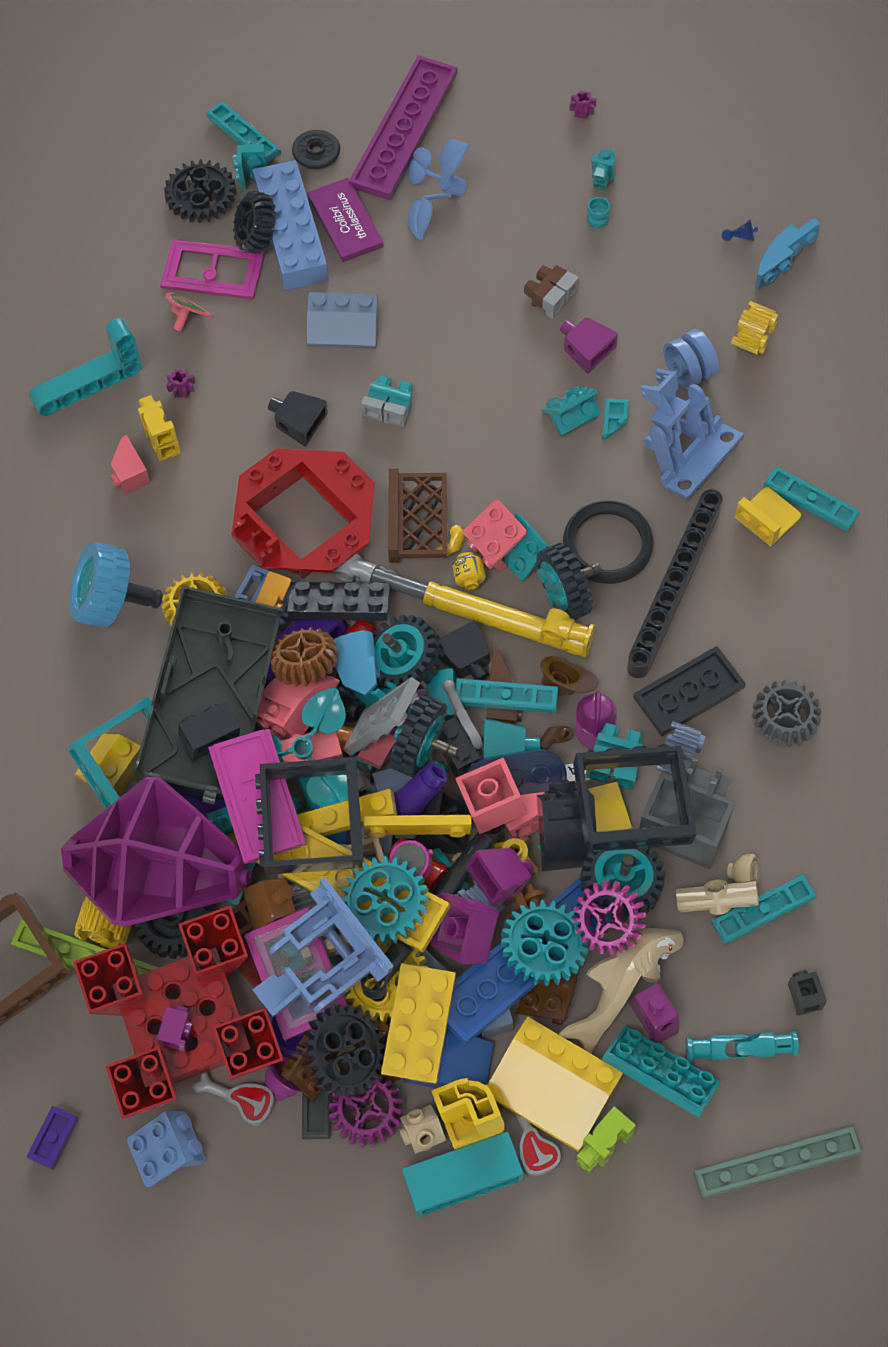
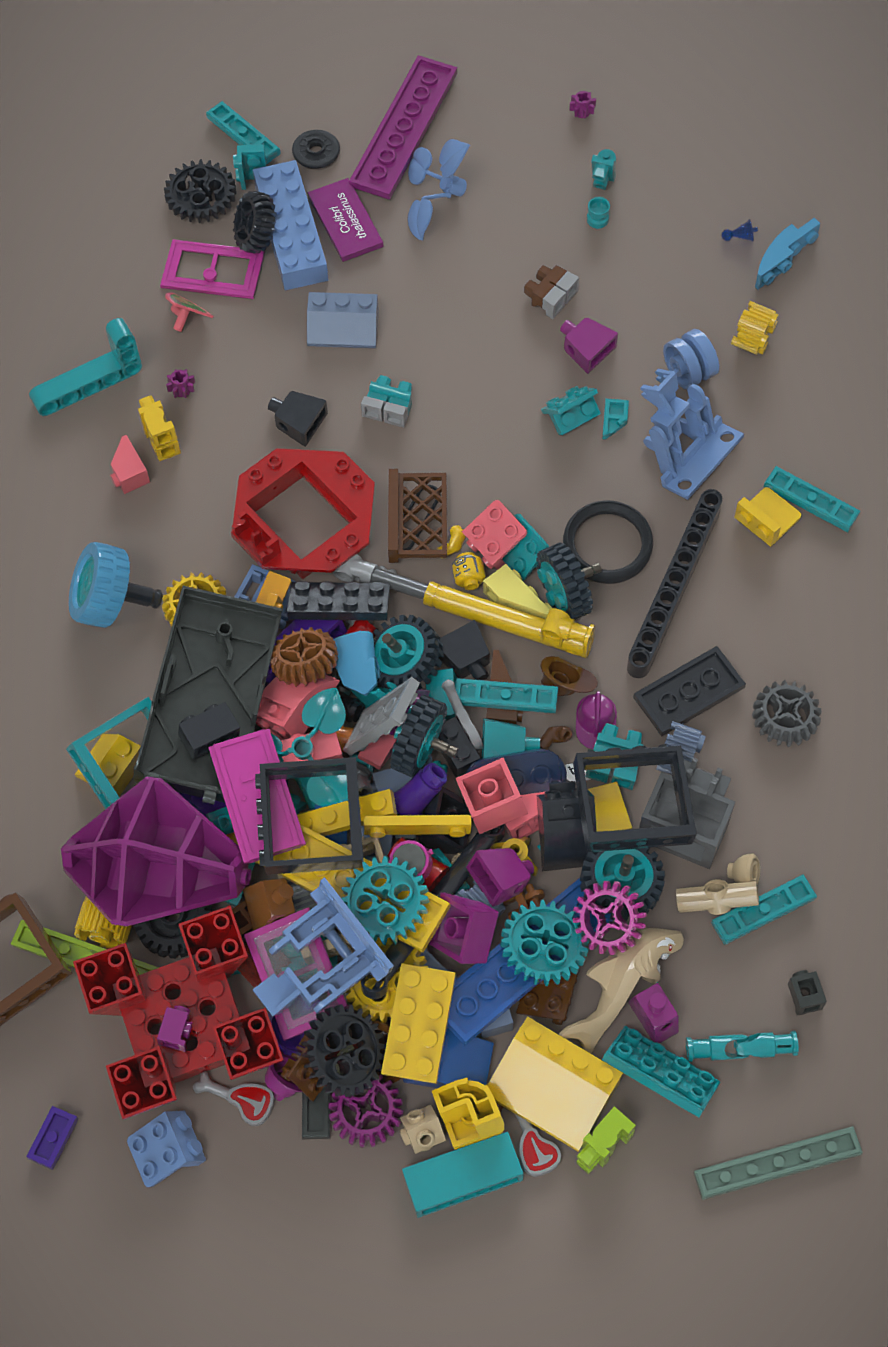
(508, 589): none -> light yellow slope

